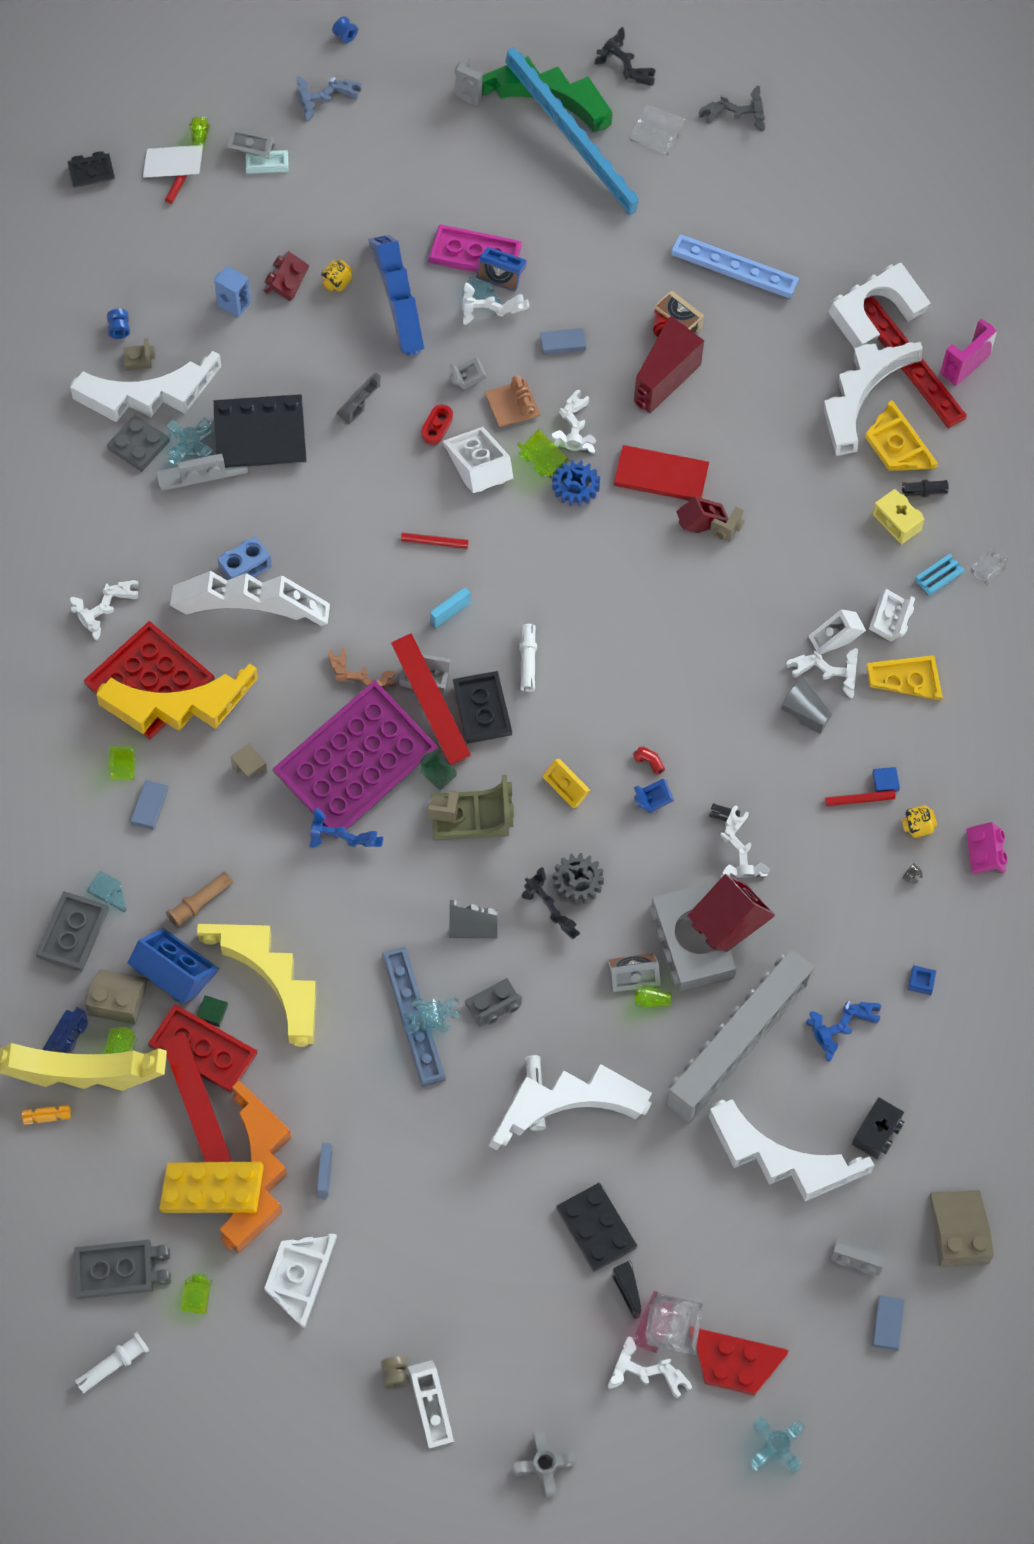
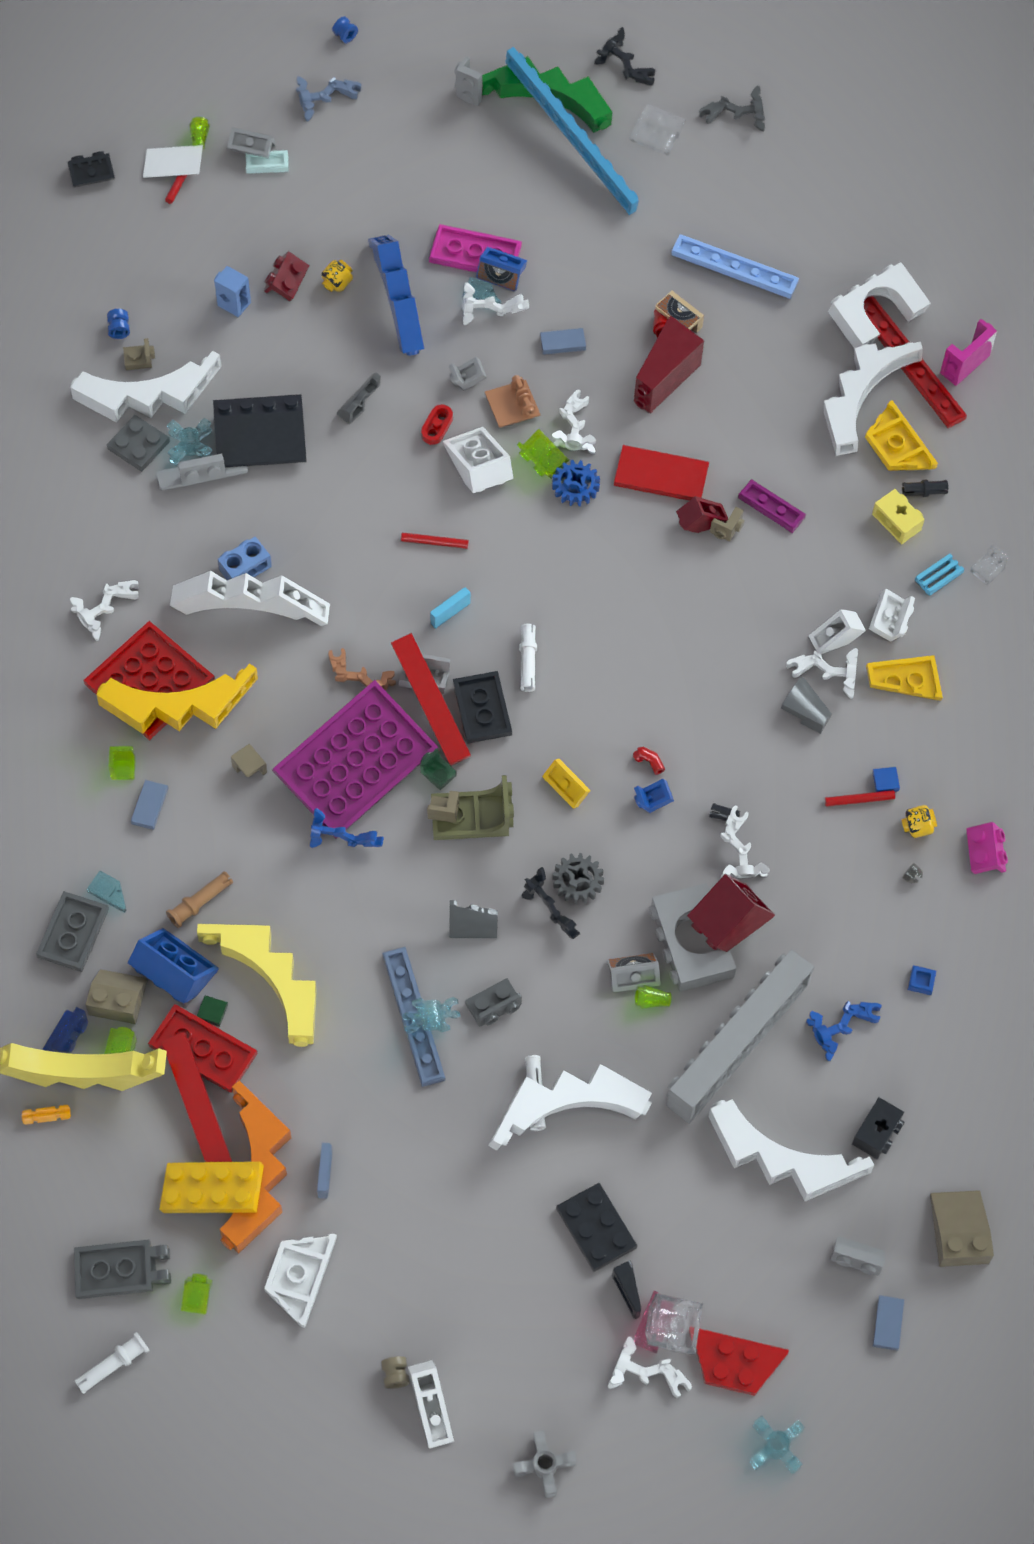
(771, 506): none -> magenta tile

